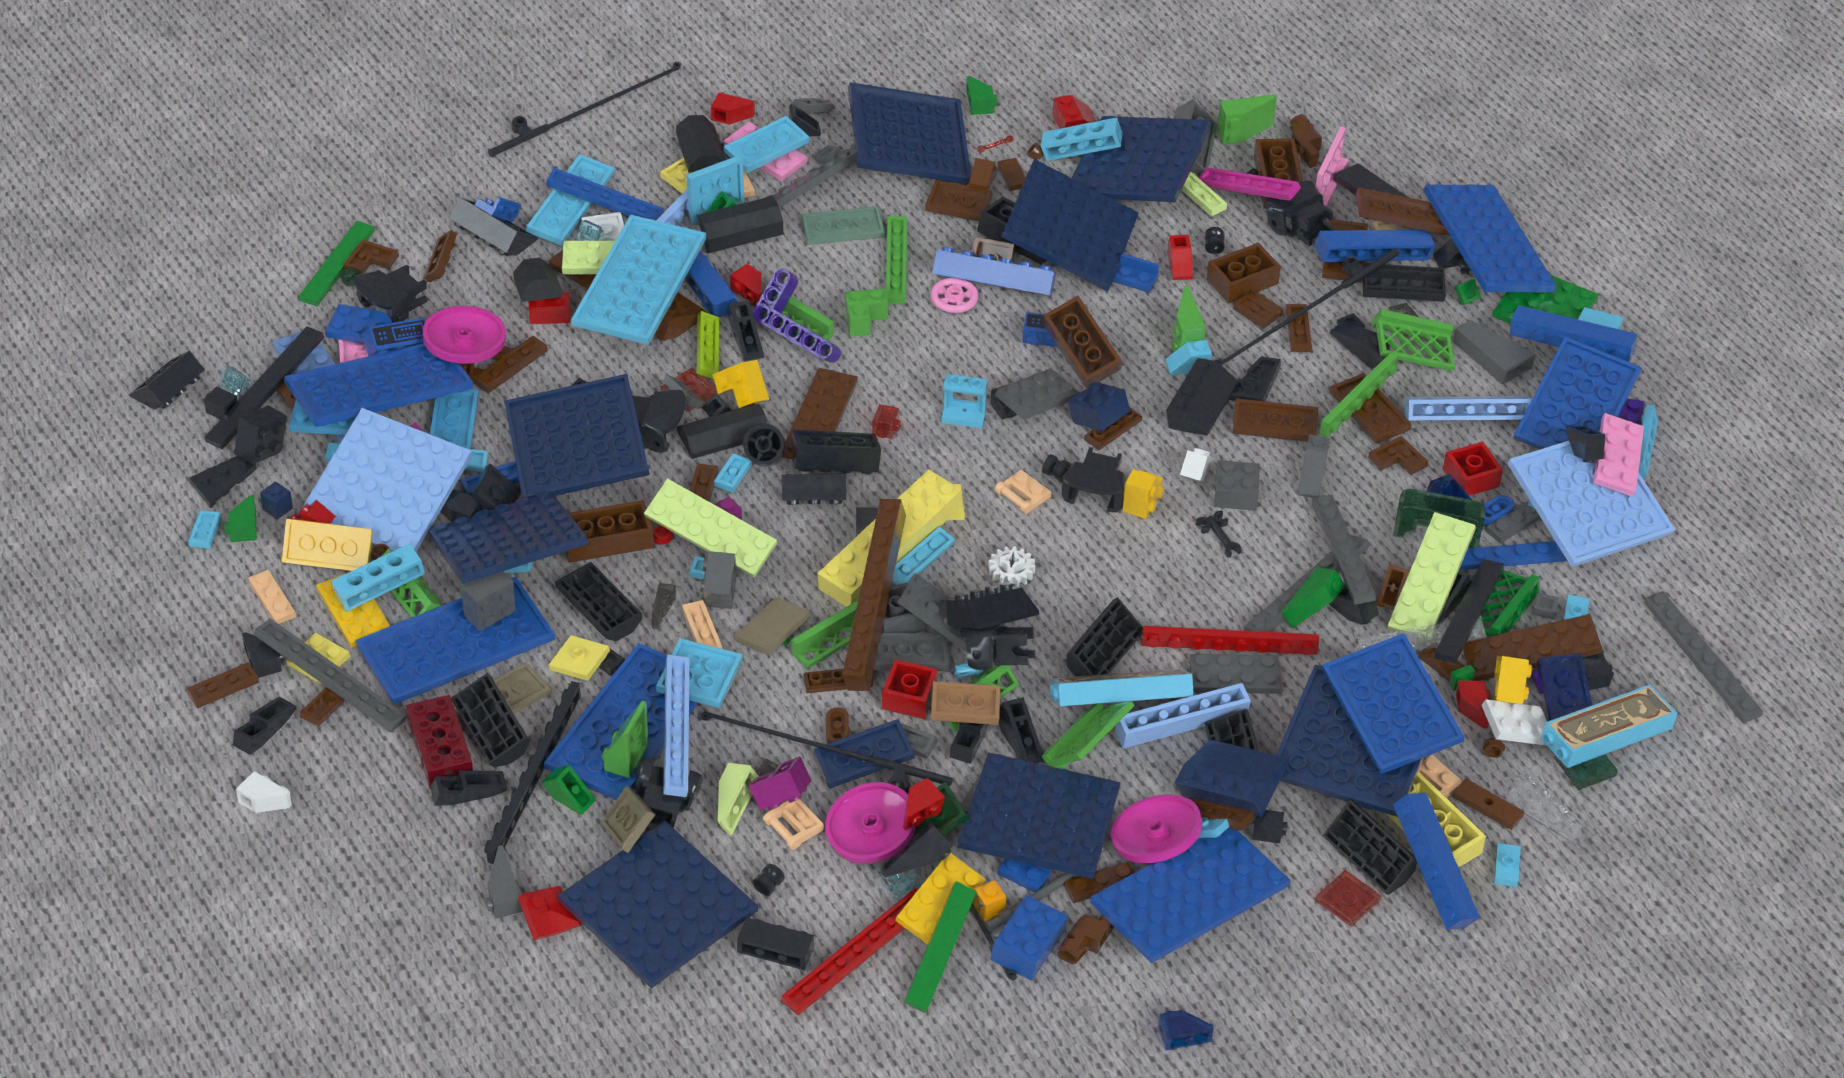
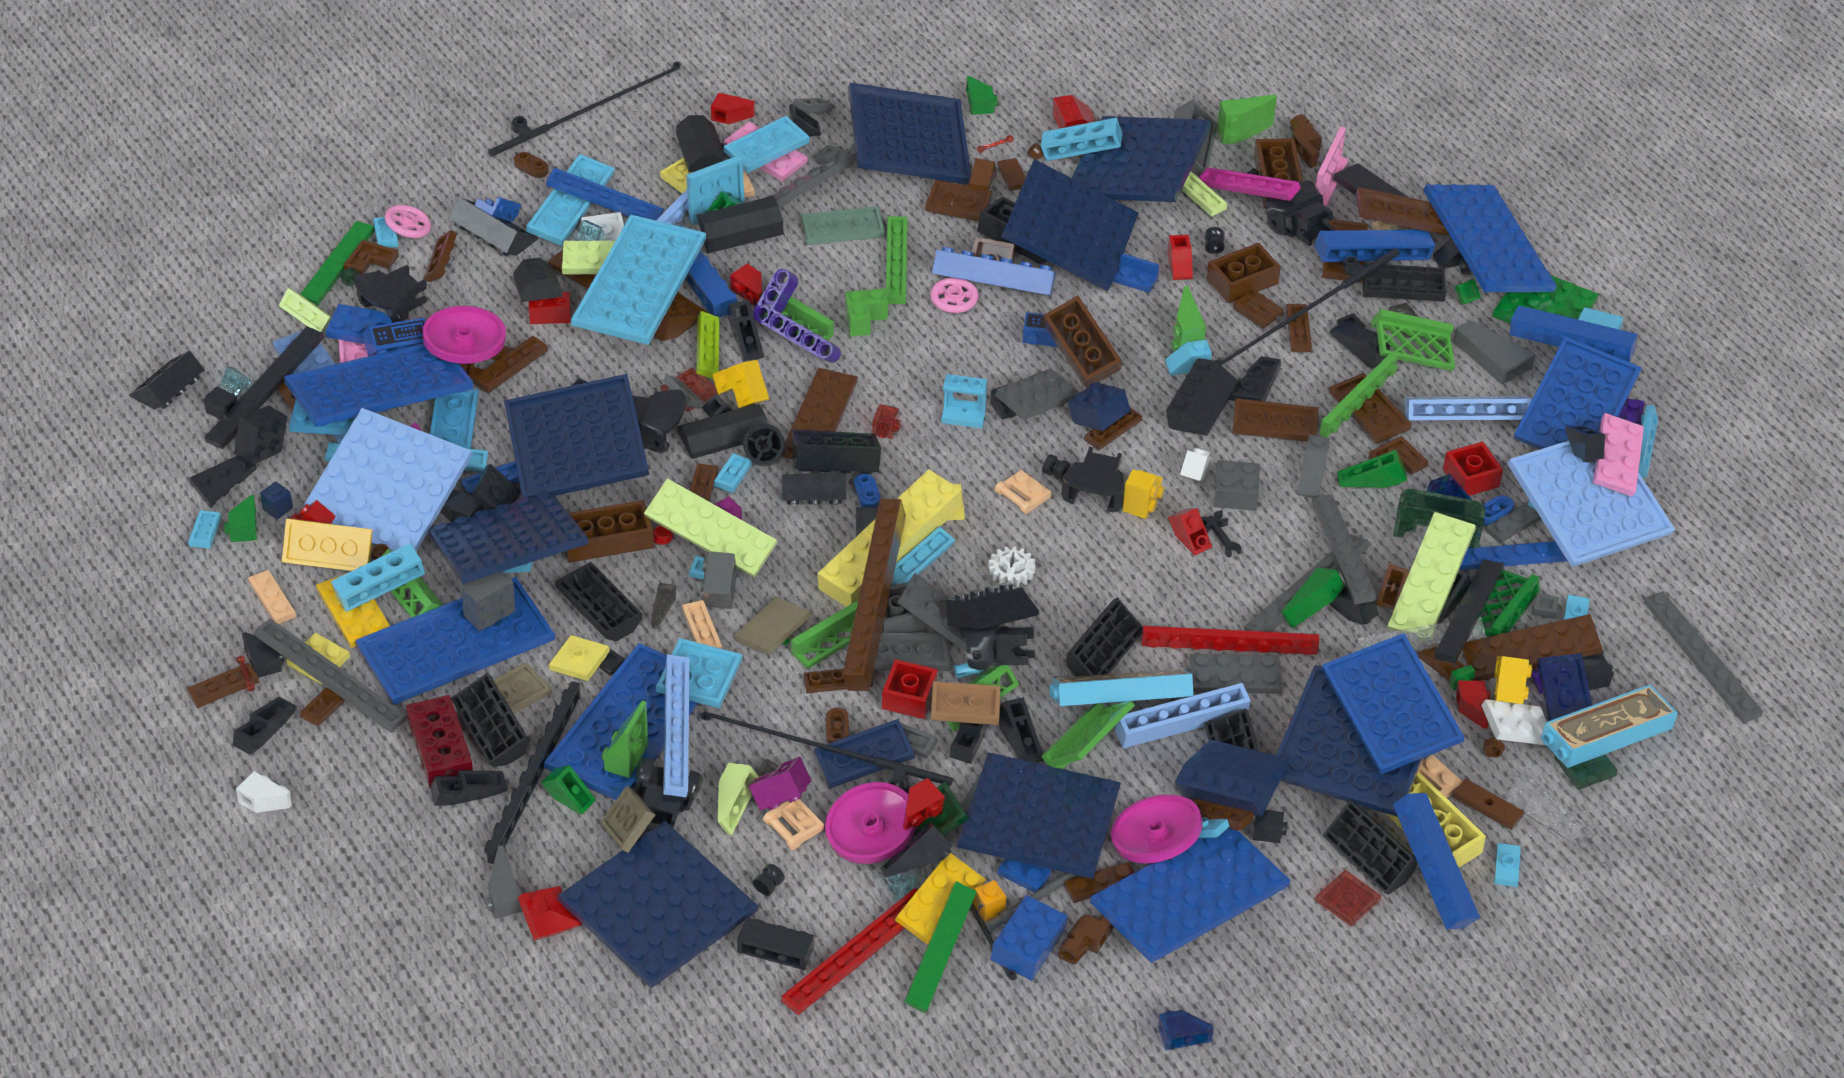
(250, 686): none -> clear red hinge
(305, 311): none -> yellowish green plate
(384, 234): none -> medium azure plate
(408, 221): none -> bright pink plate
(531, 165): none -> reddish brown plate
(865, 487): none -> blue plate
(1190, 530): none -> red slope
(1376, 472): none -> green slope

